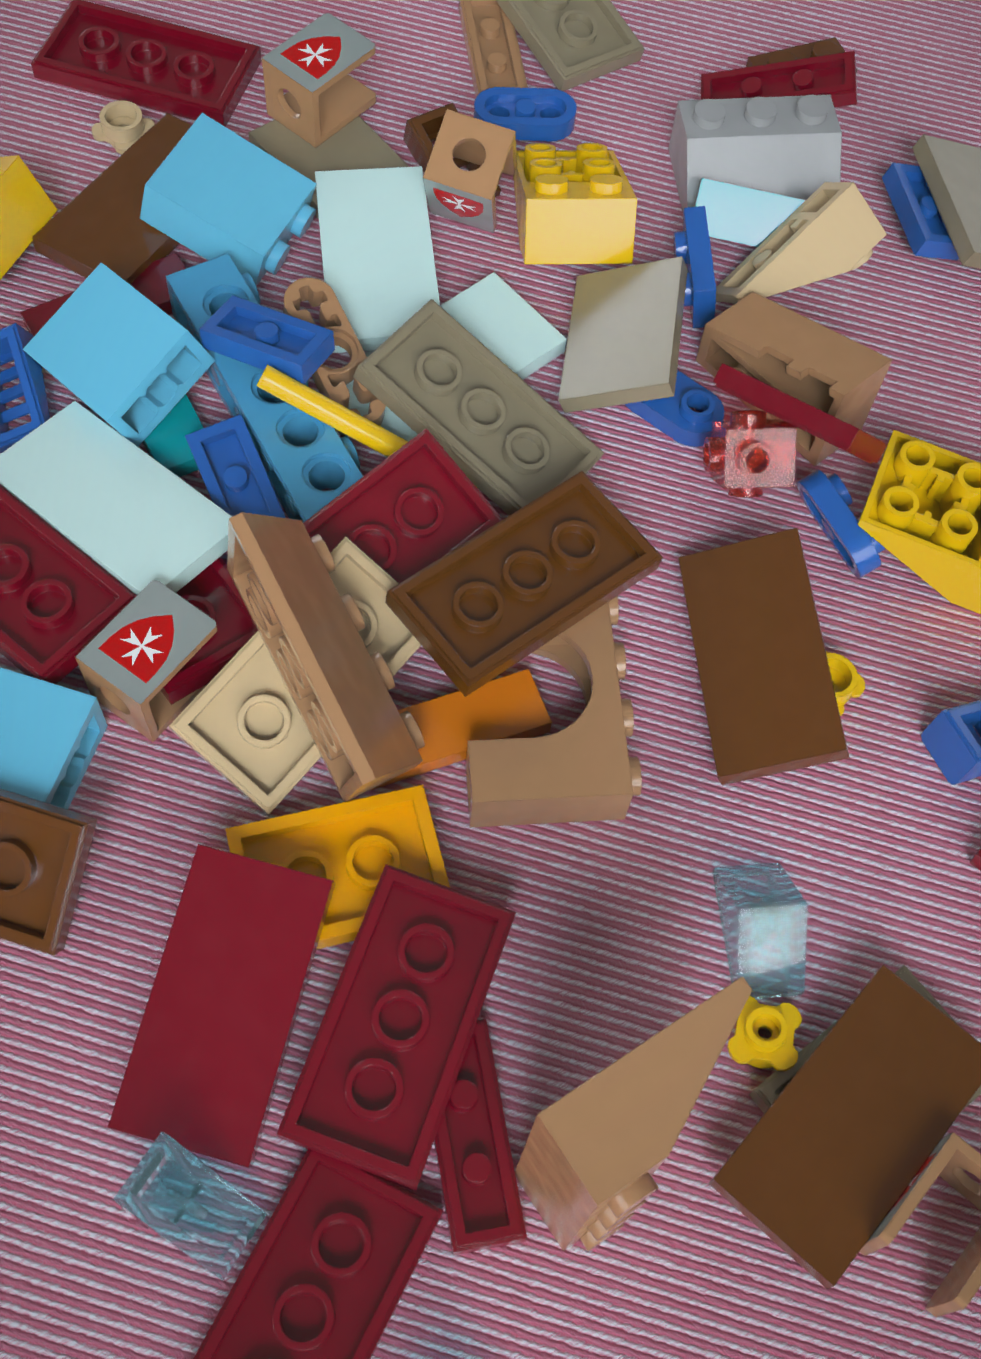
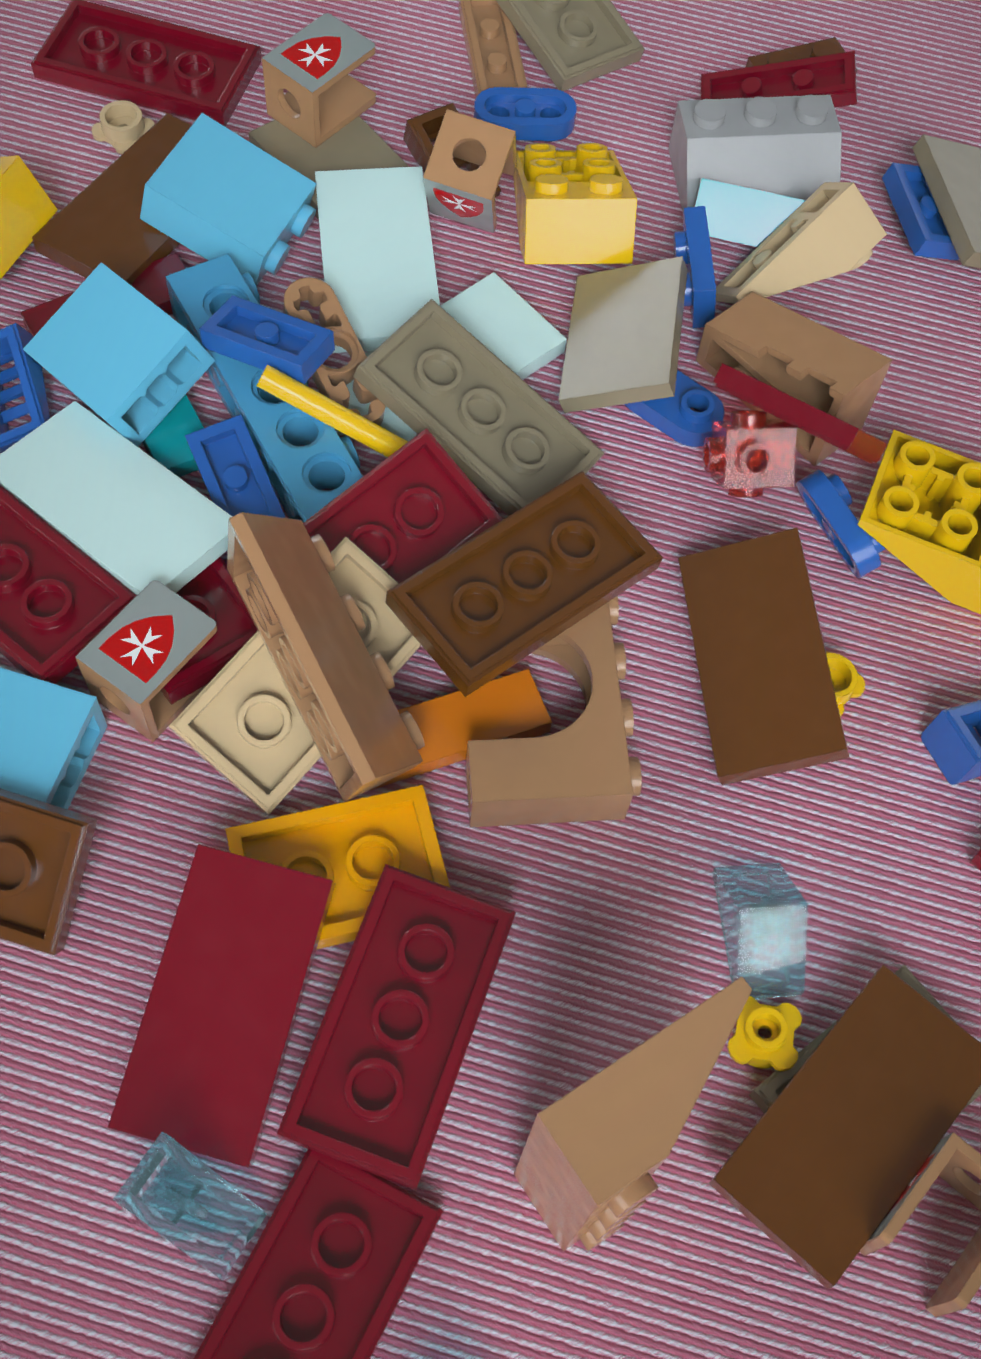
(477, 1157): dark red tile -> none

